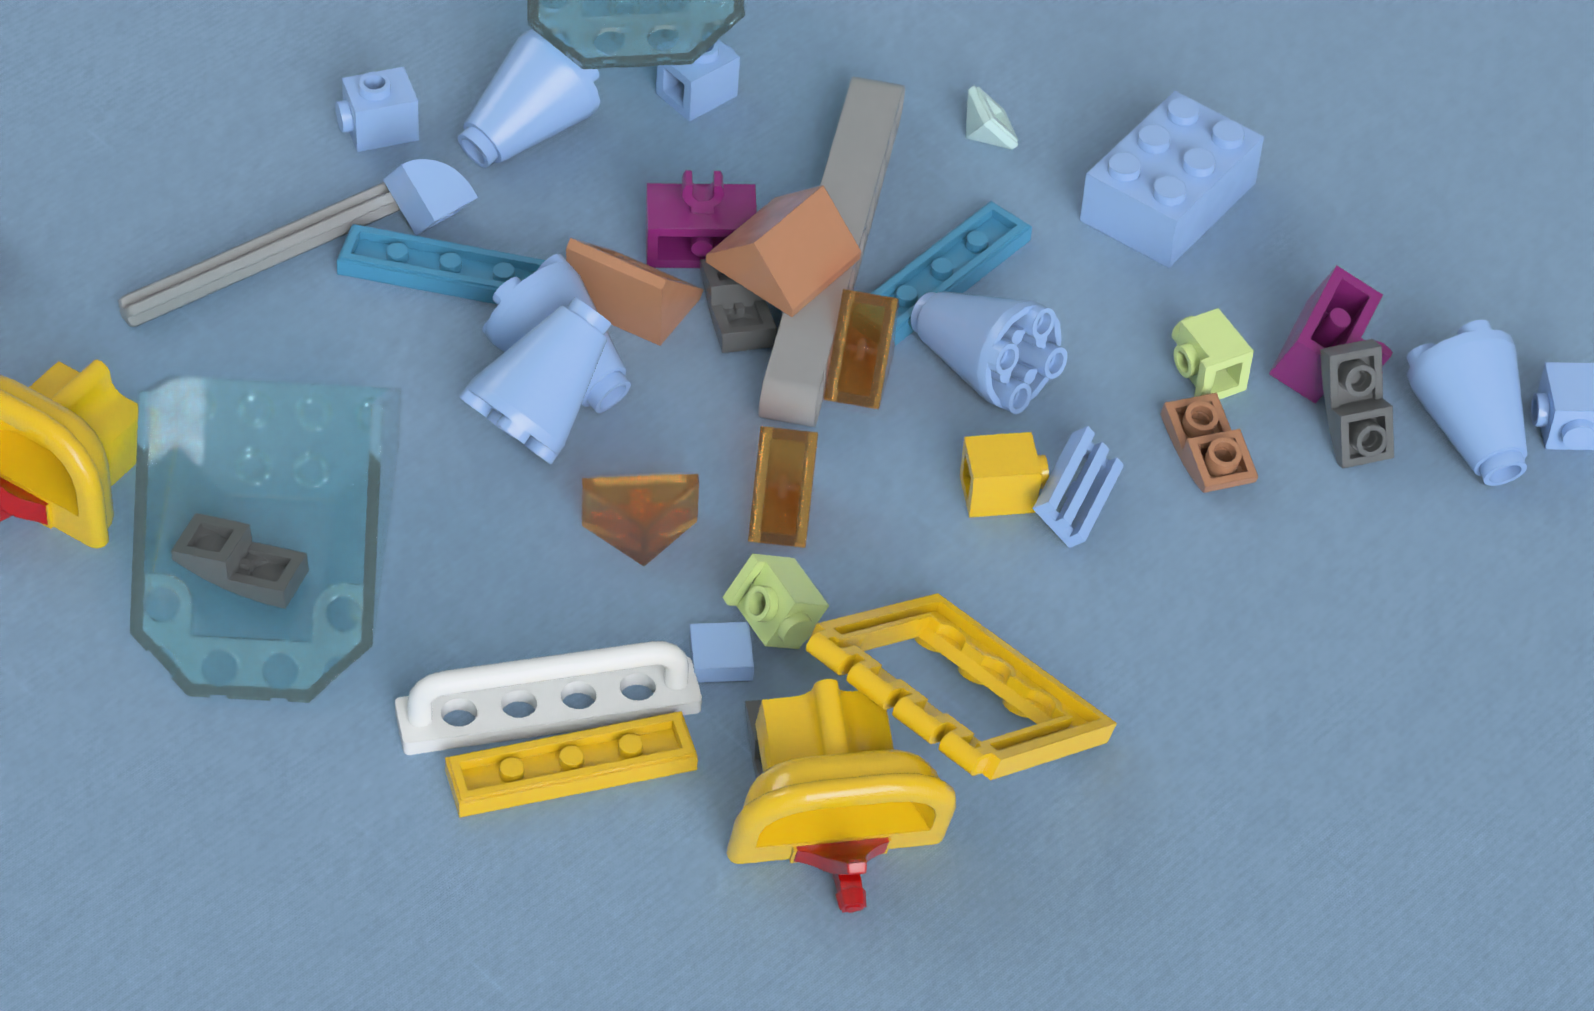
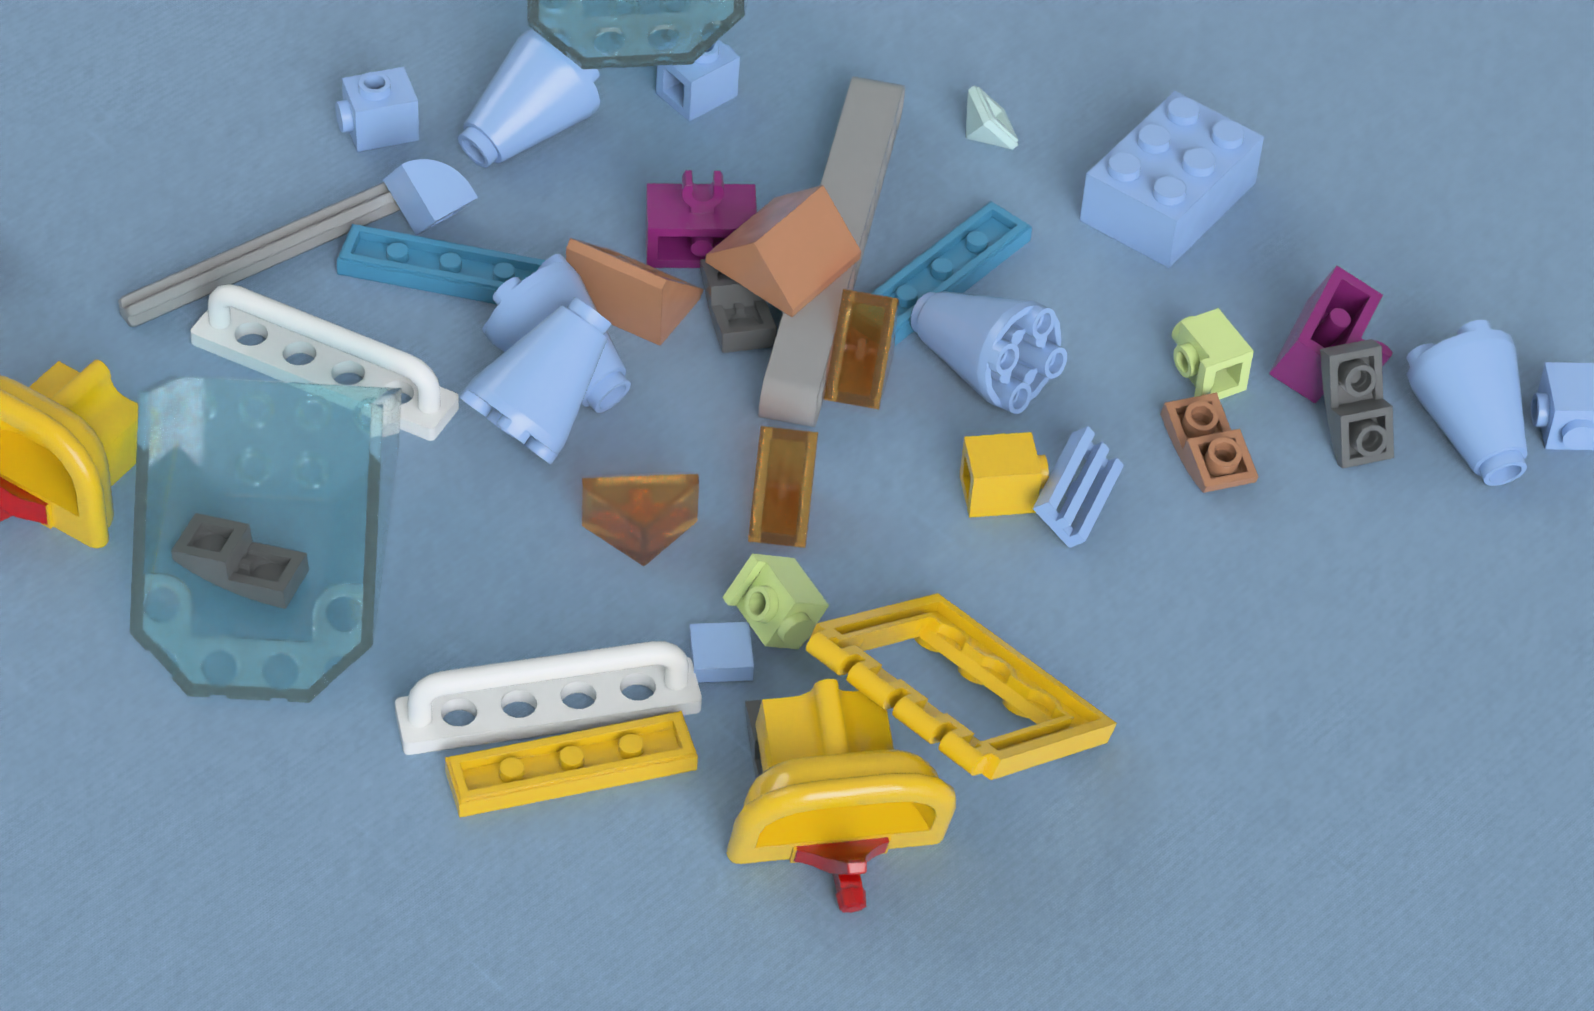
(335, 351): none -> white piece

